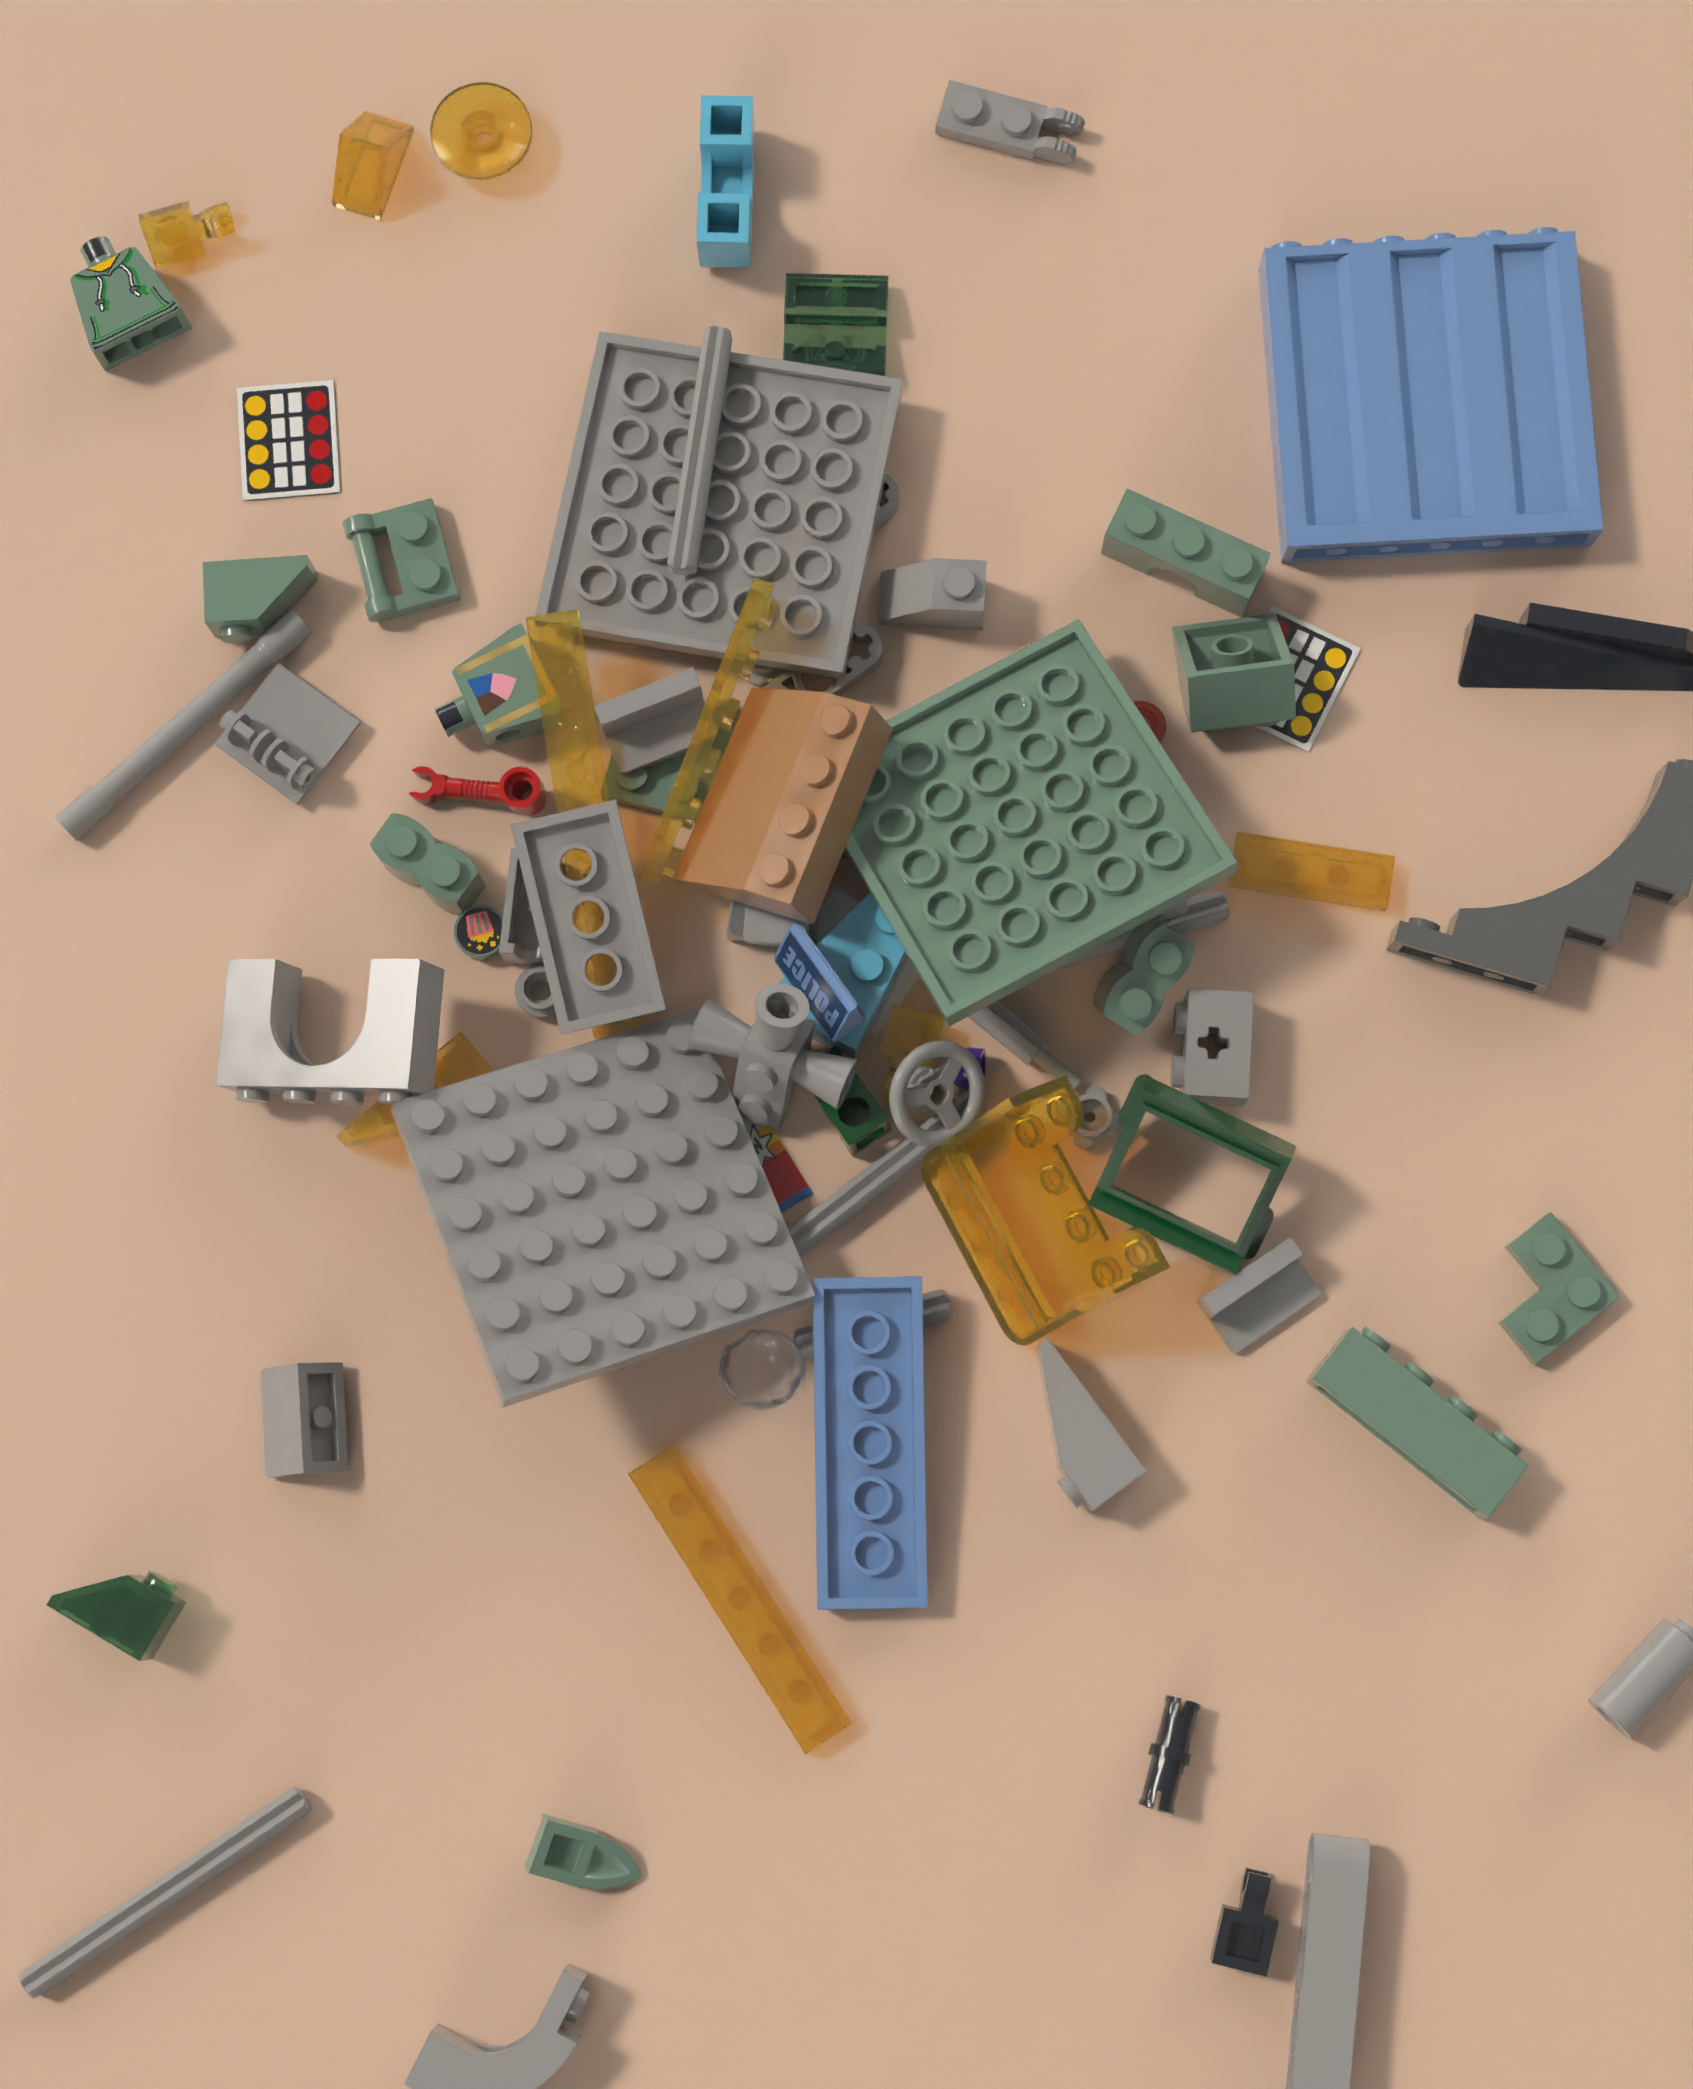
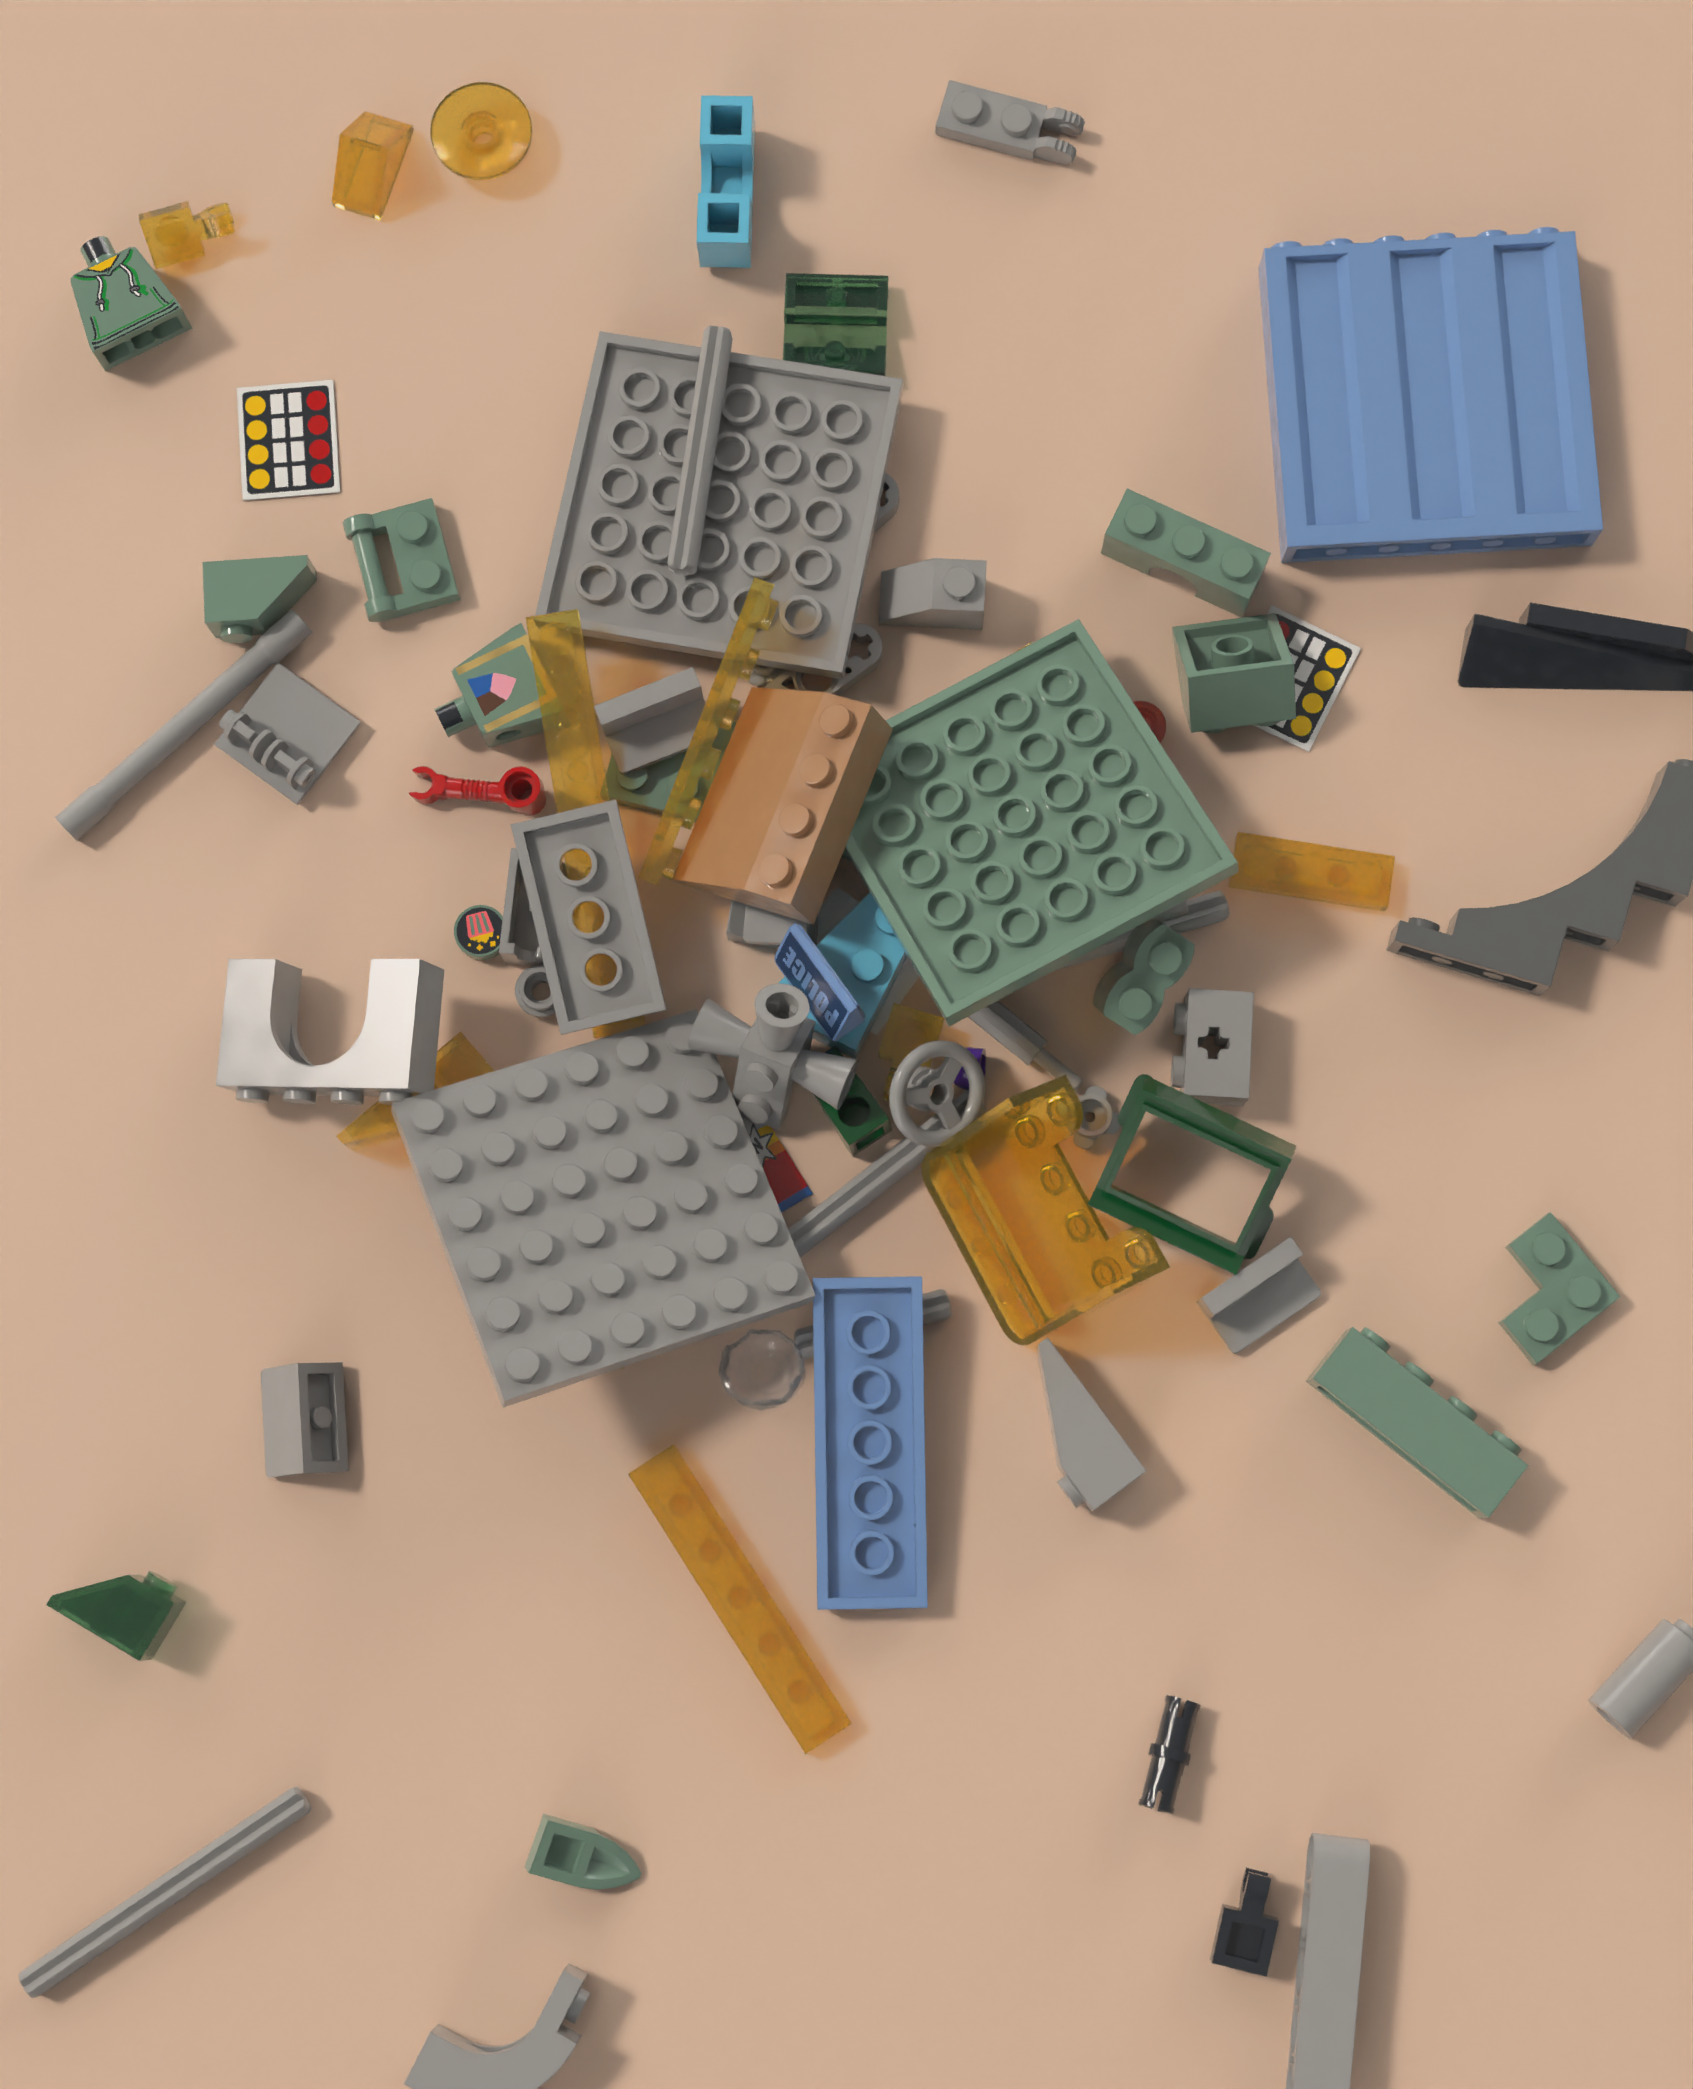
(416, 859): sand green brick -> none

